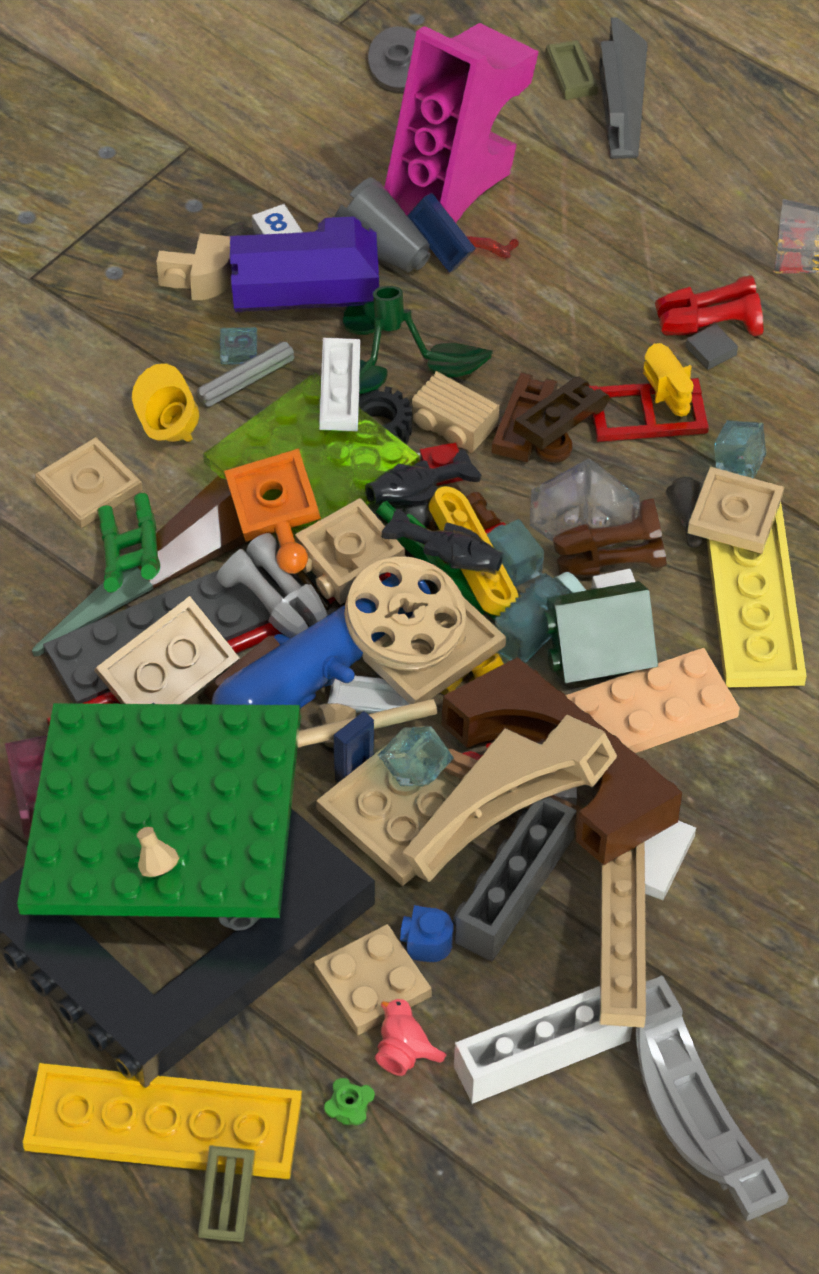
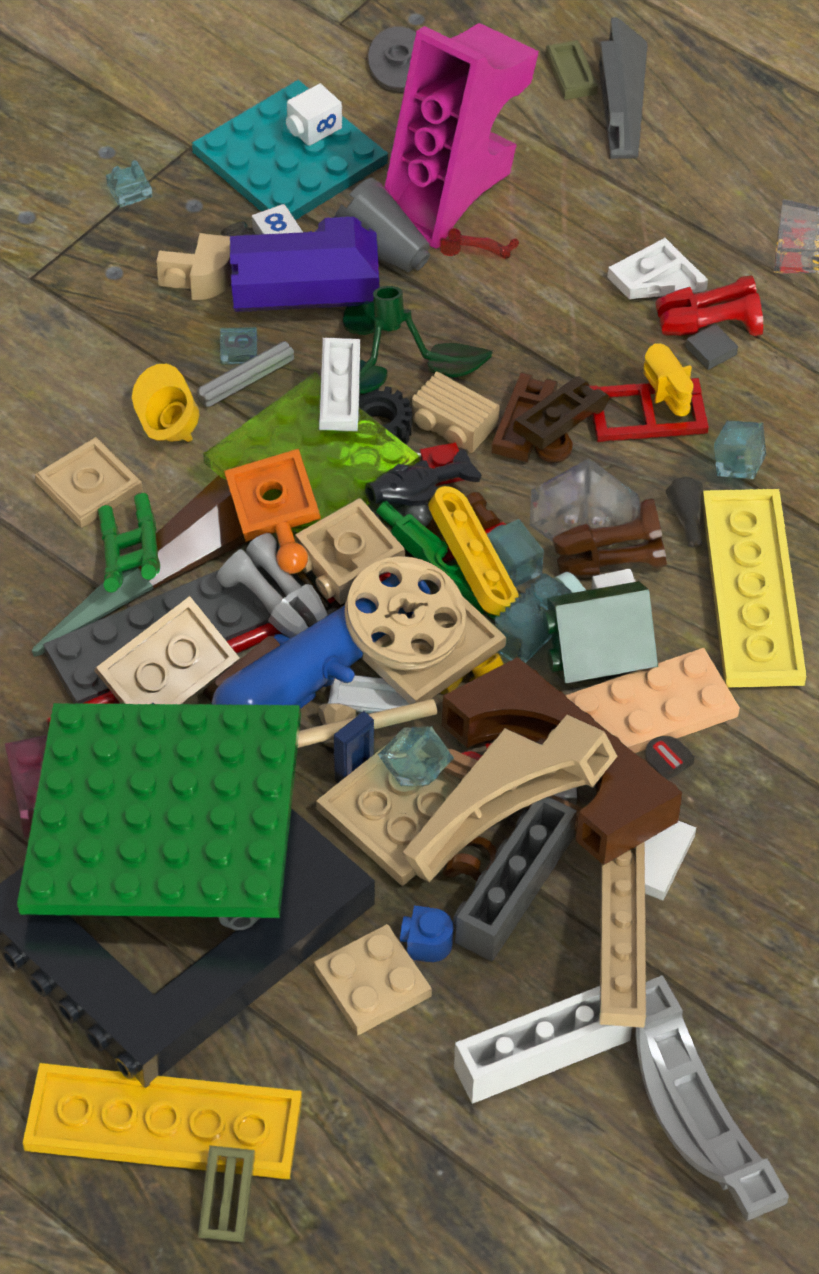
(128, 184): none -> clear light blue tile
(155, 856): tan rock -> none
(277, 168): none -> teal plate
(314, 114): none -> white brick
(349, 1113): bright green plate -> none
(403, 1040): coral animal -> none
(441, 232): dark blue tile -> none
(453, 545): black animal -> none
(467, 863): none -> reddish brown piece
(656, 272): none -> white wing
(668, 756): none -> clear smoke tile
(735, 510): tan plate -> none

